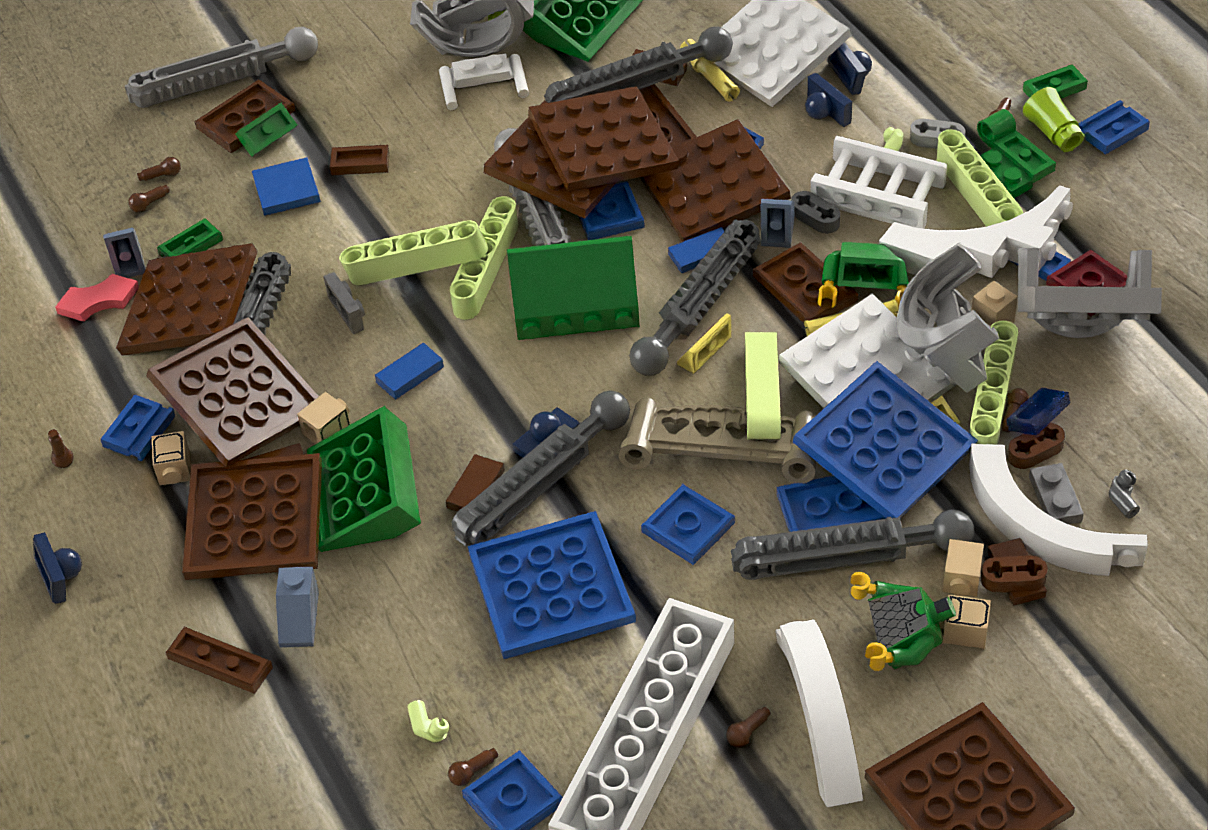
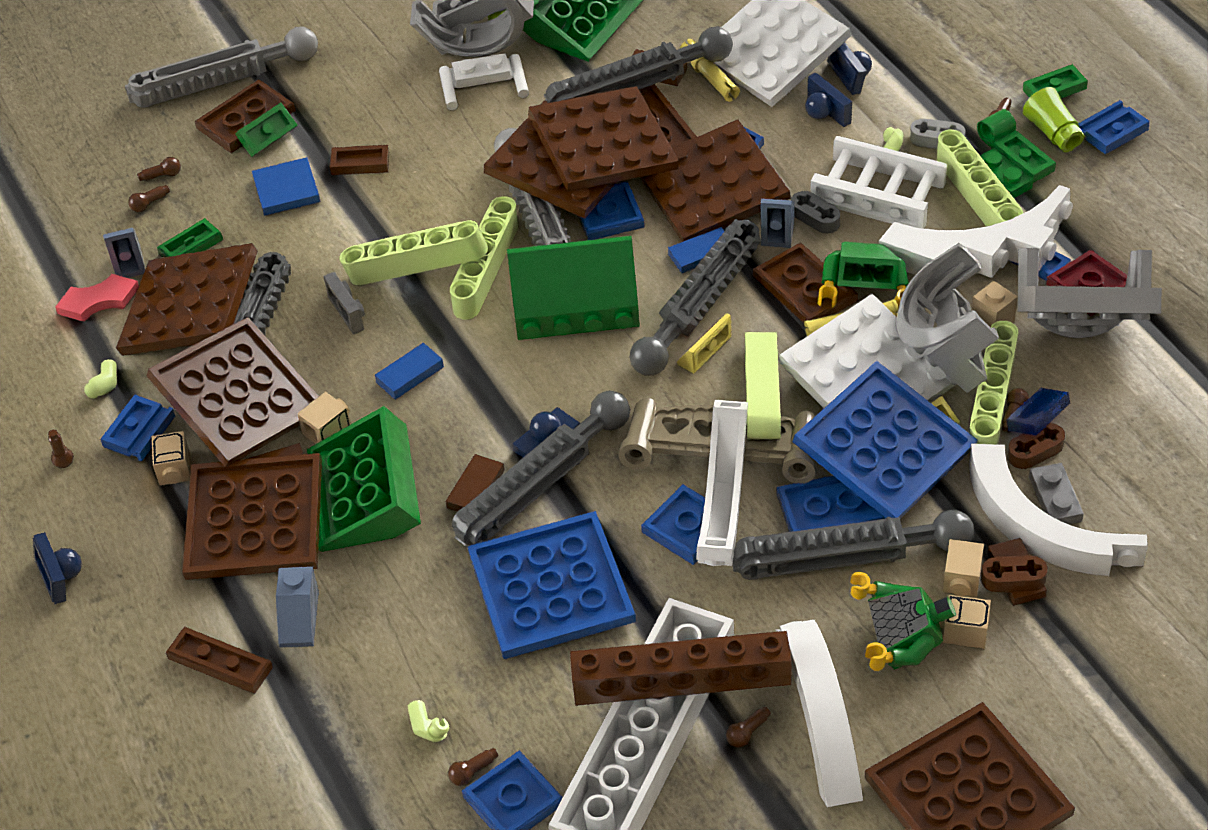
(103, 382): none -> yellowish green arm
(681, 668): none -> reddish brown brick
(723, 484): none -> white arch
(1121, 491): dark grey arm -> none

